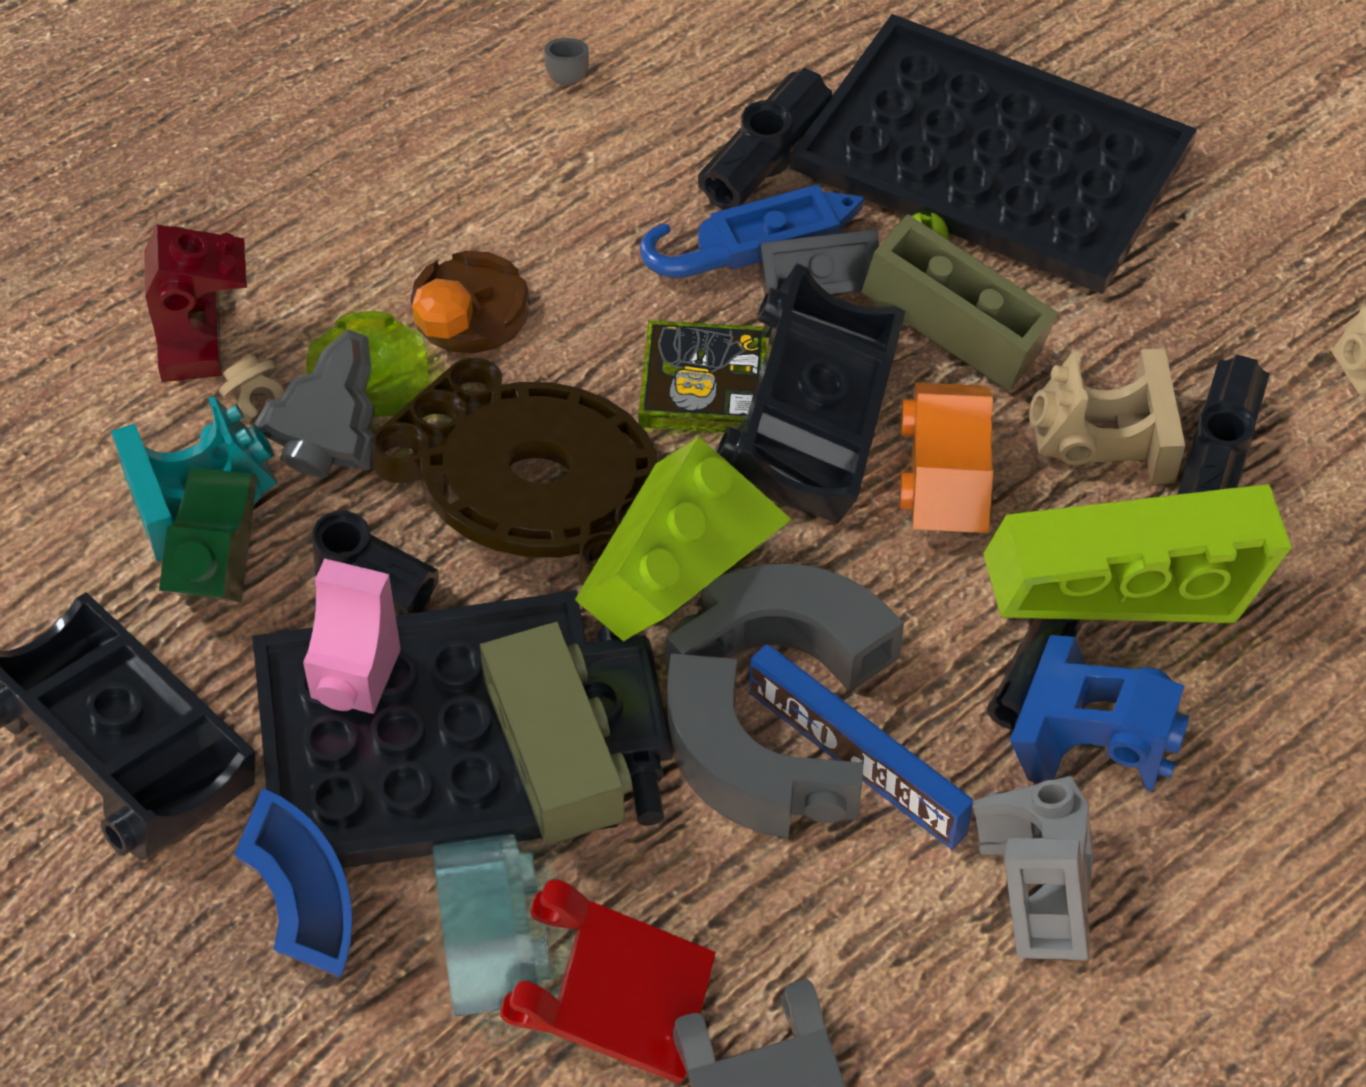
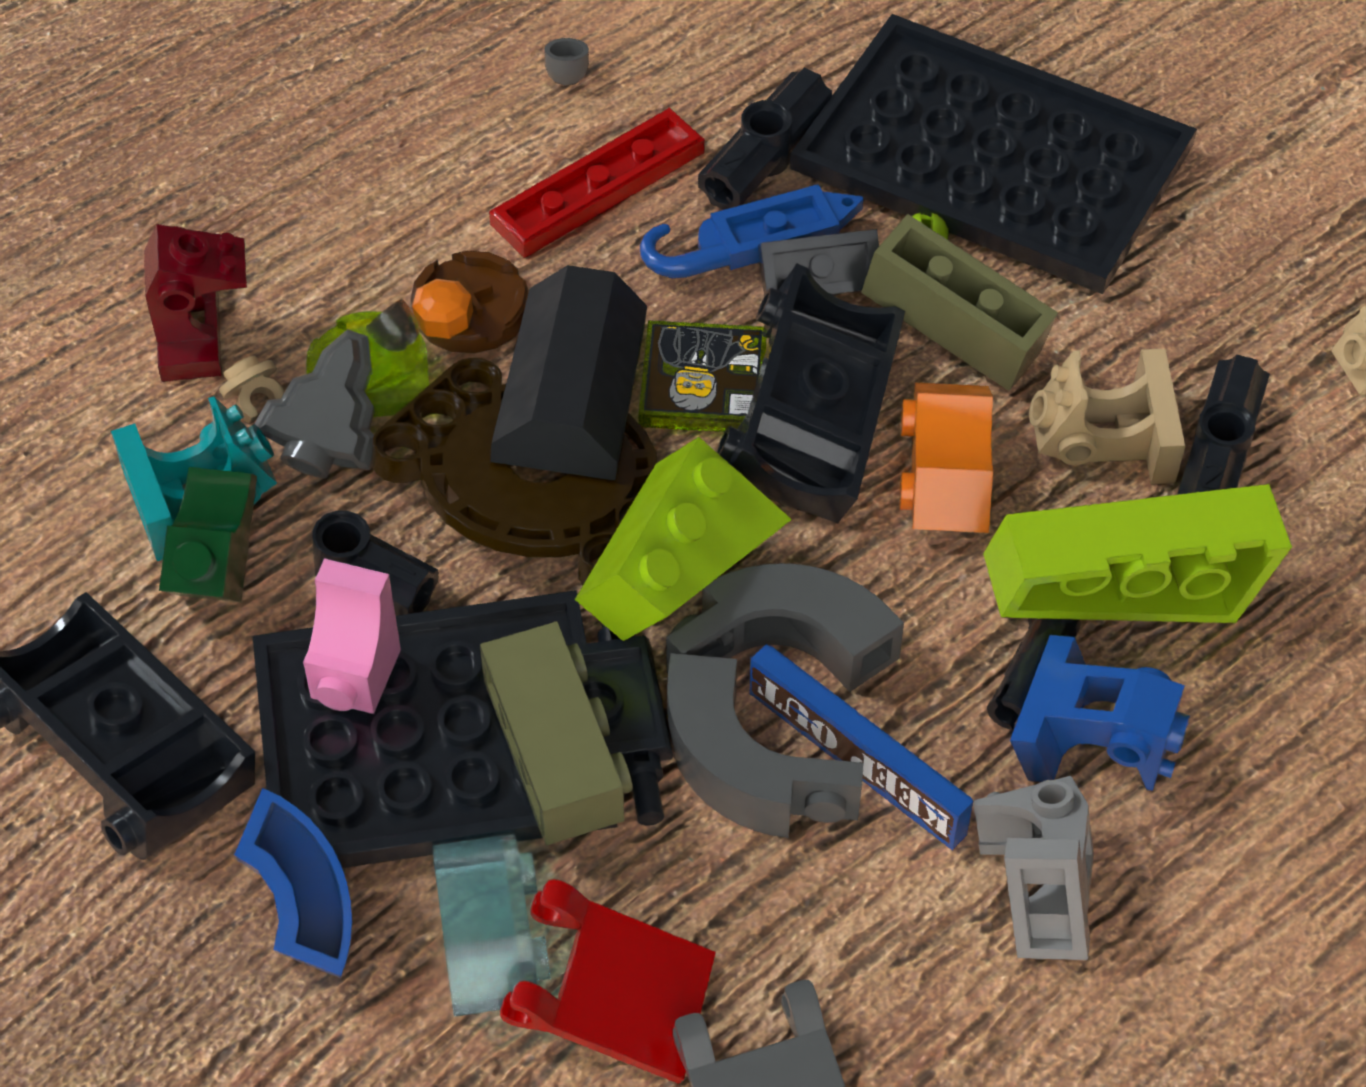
(395, 327): none -> clear smoke hinge
(571, 375): none -> black piece
(596, 182): none -> red tile

